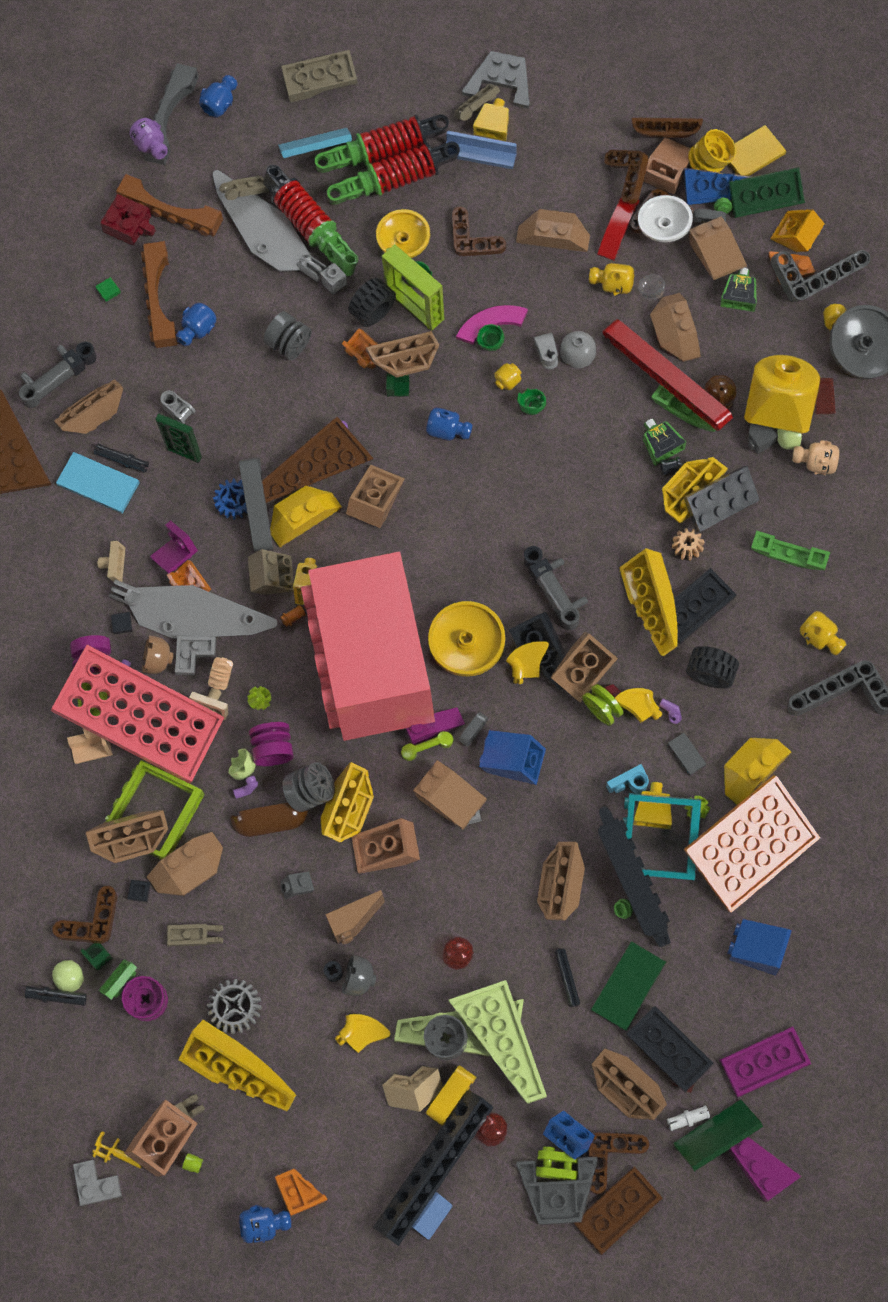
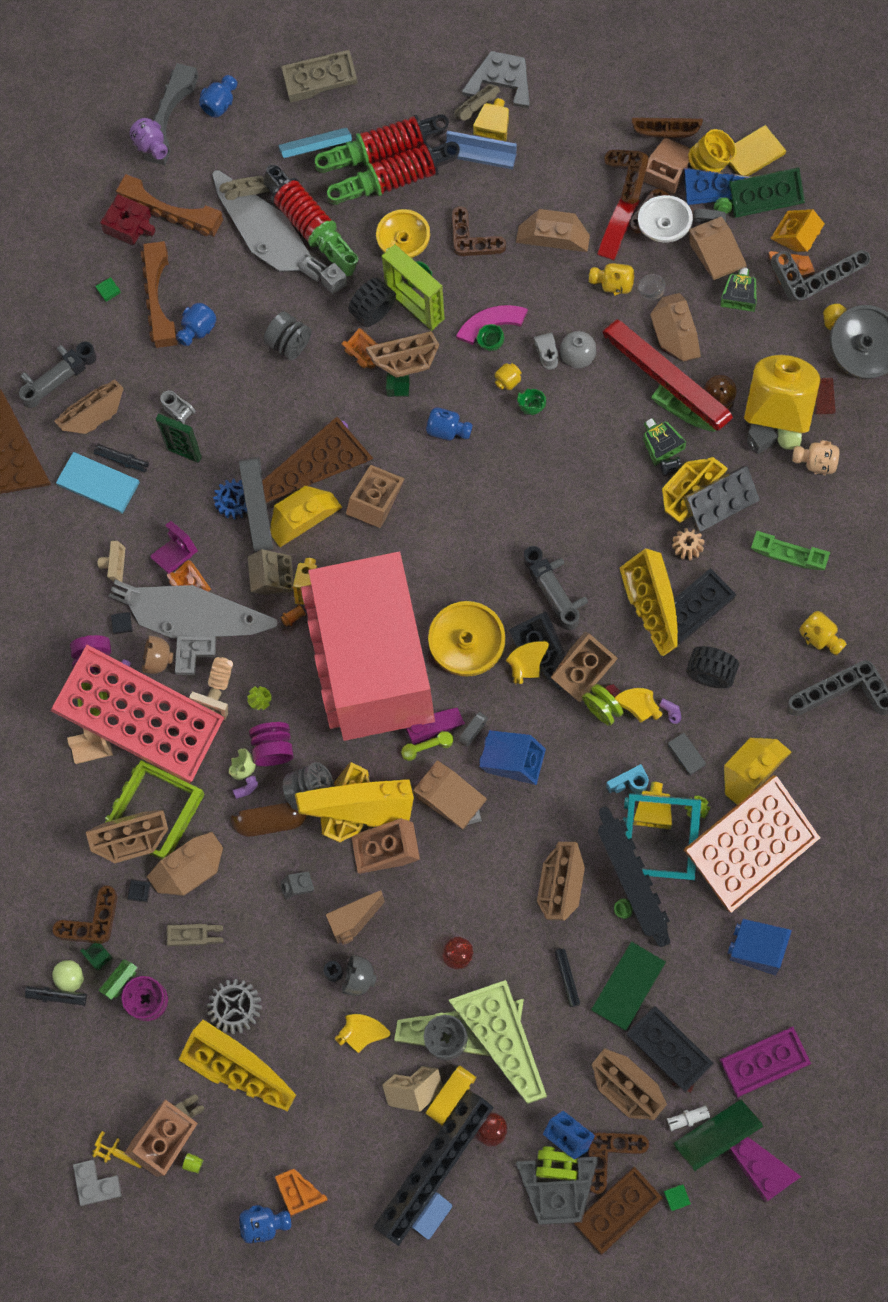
(360, 803): none -> yellow wedge
(677, 1197): none -> green tile

